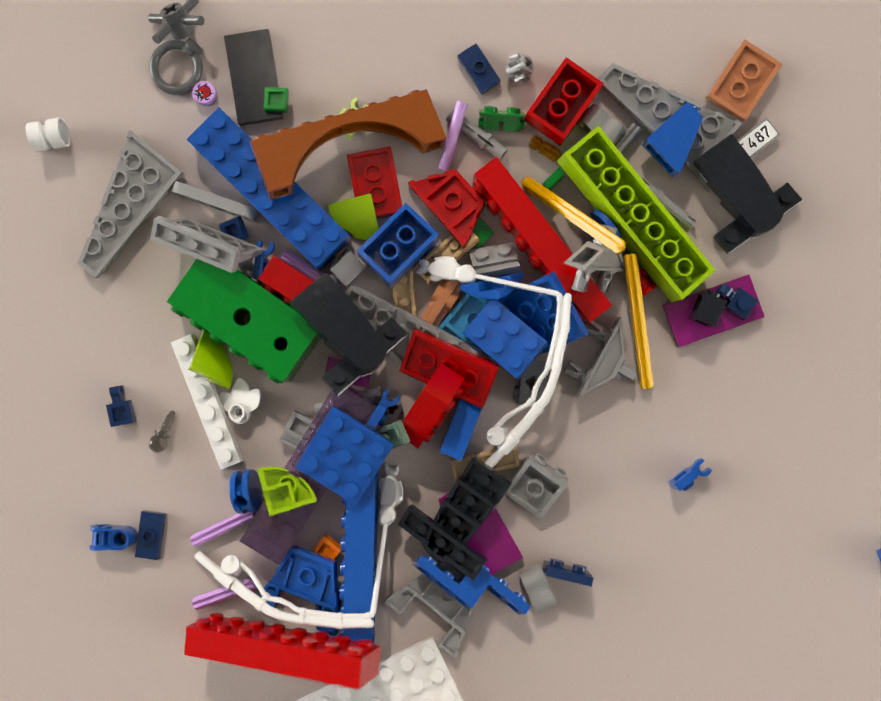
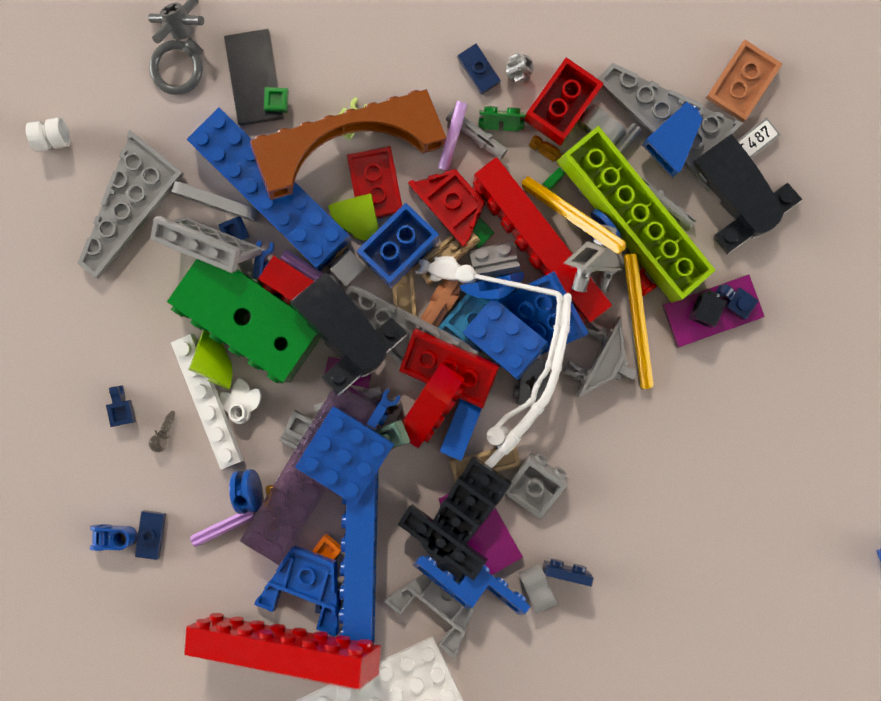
(204, 93): tile -> none
(219, 595): lavender axle -> none
(232, 566): white piece -> none
(283, 490): lime brick -> none
(686, 478): blue plate -> none

